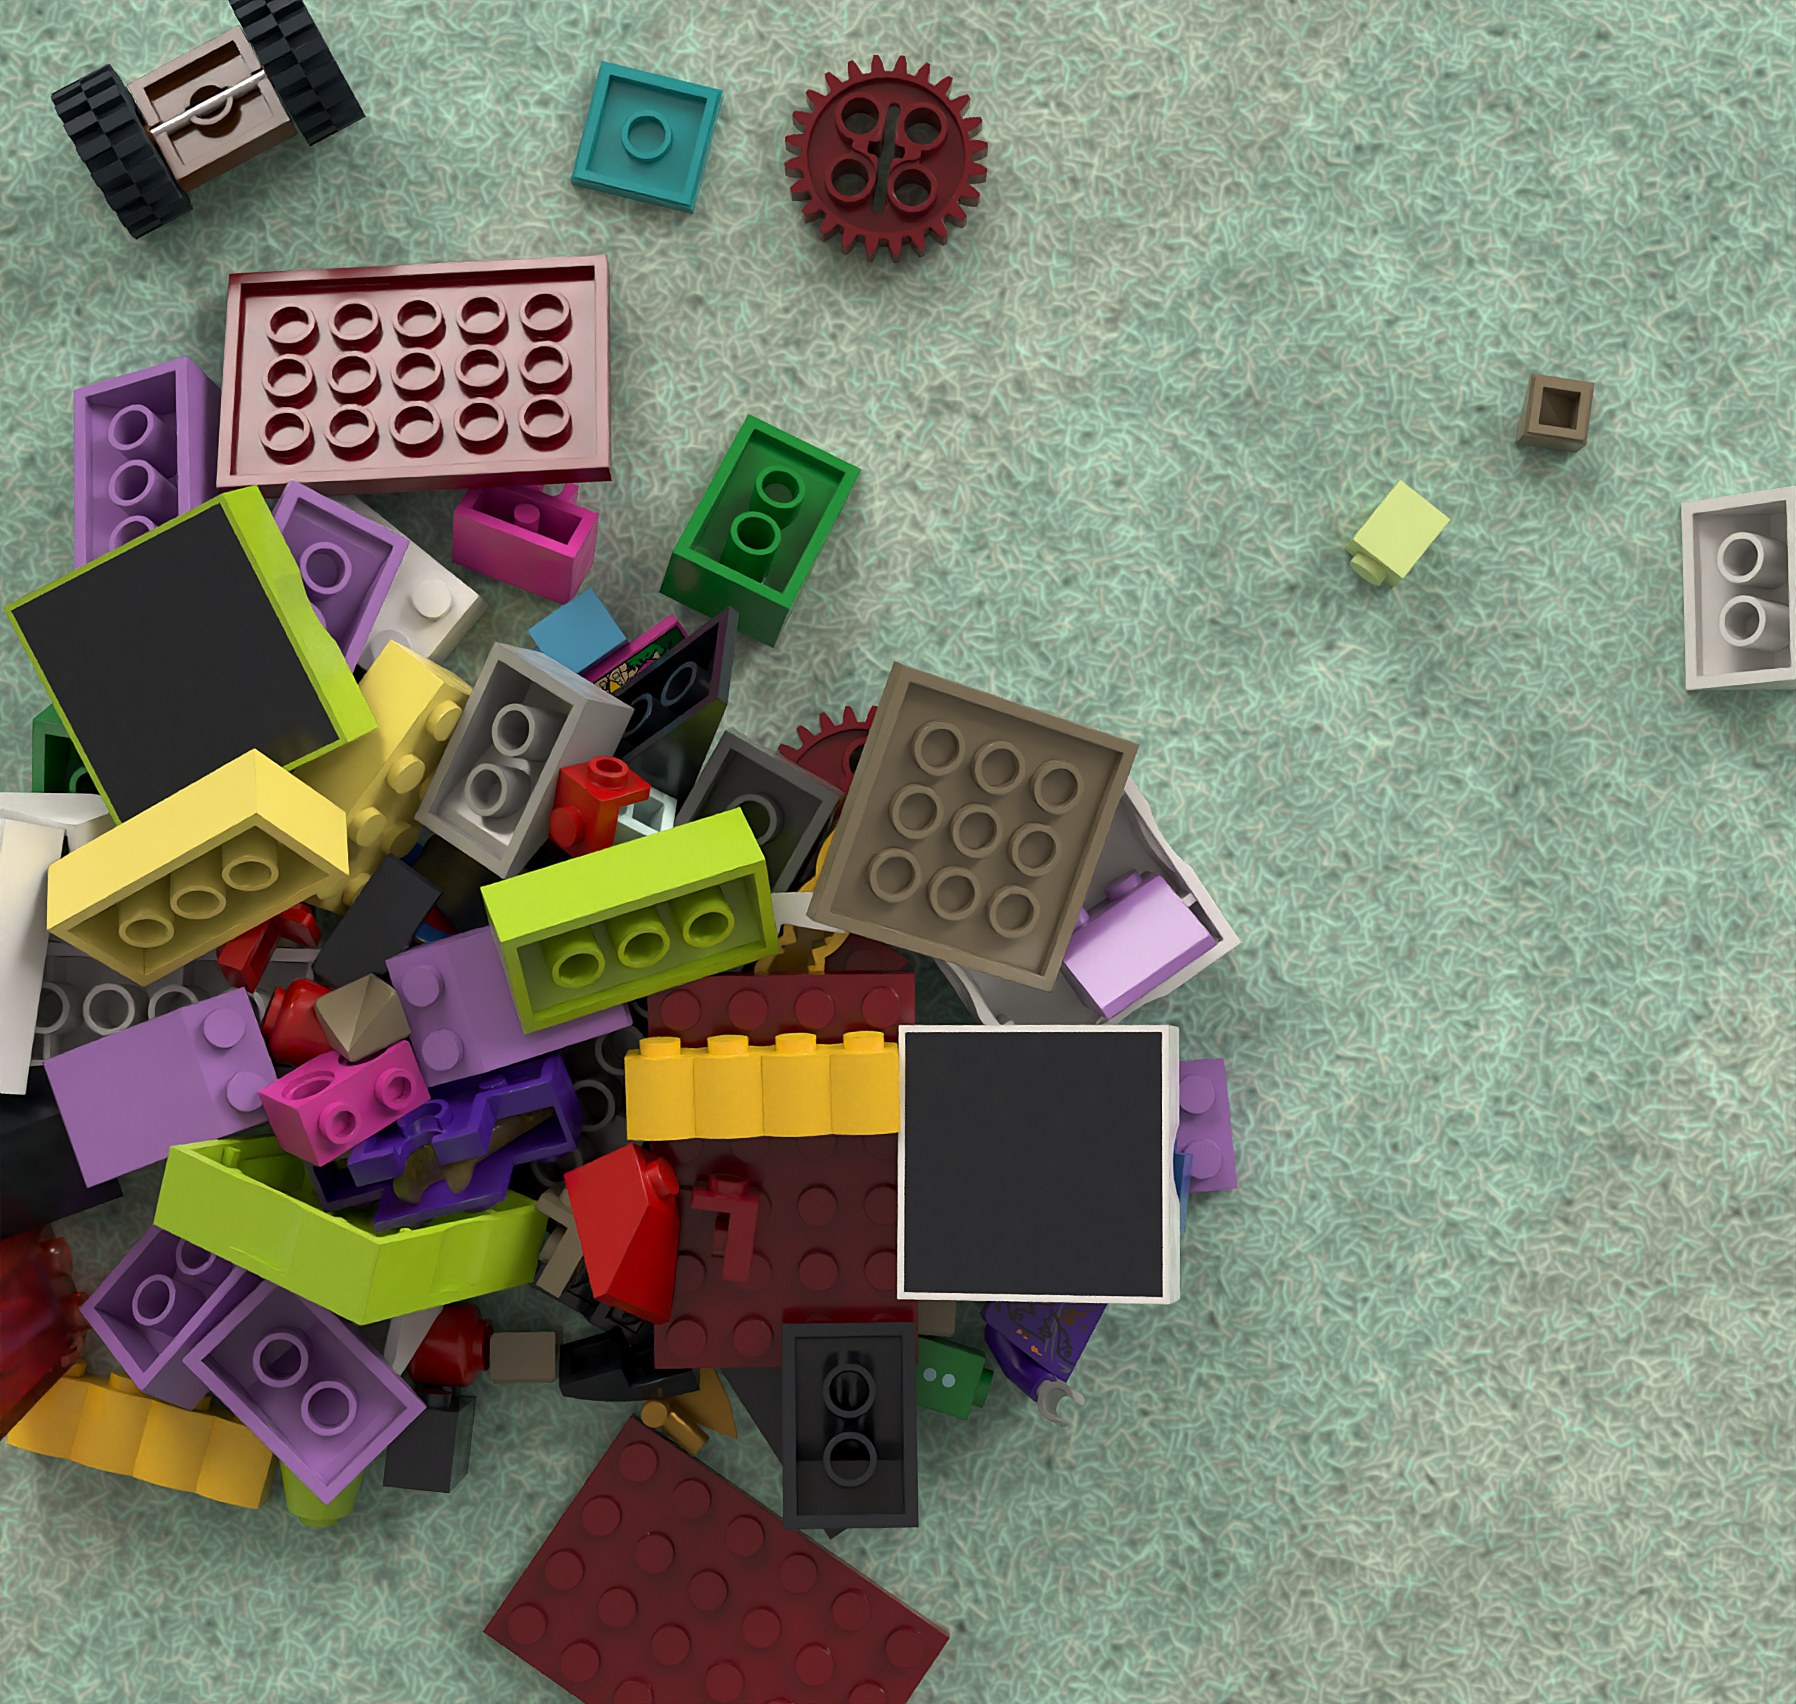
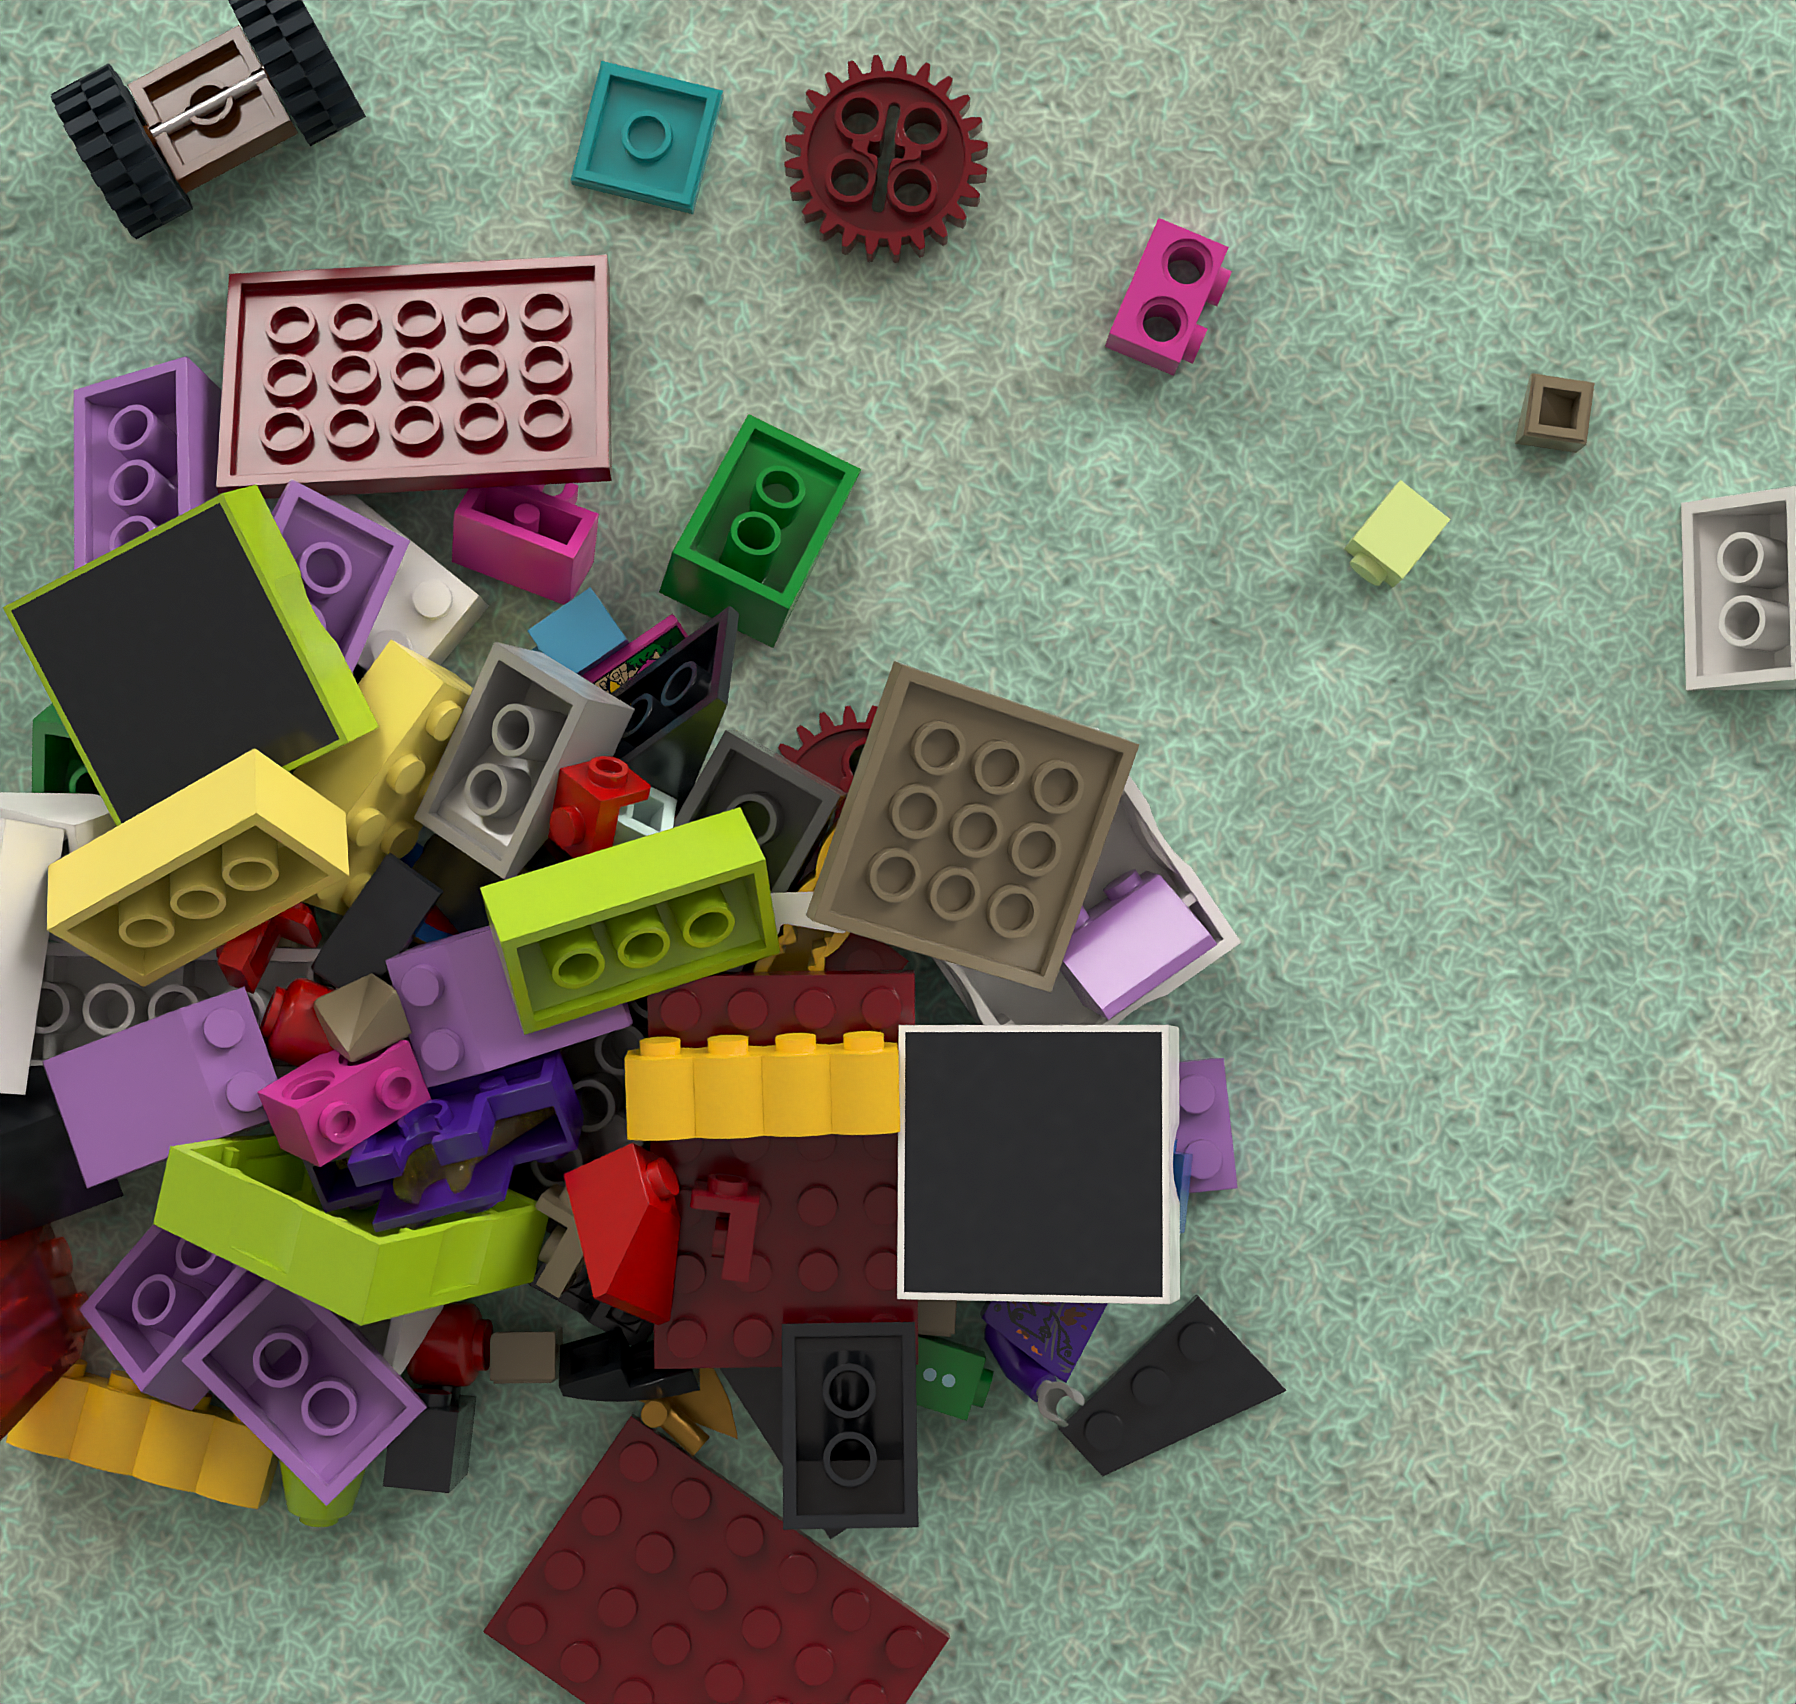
(1159, 295): none -> dark pink brick
(1168, 1390): none -> black wing

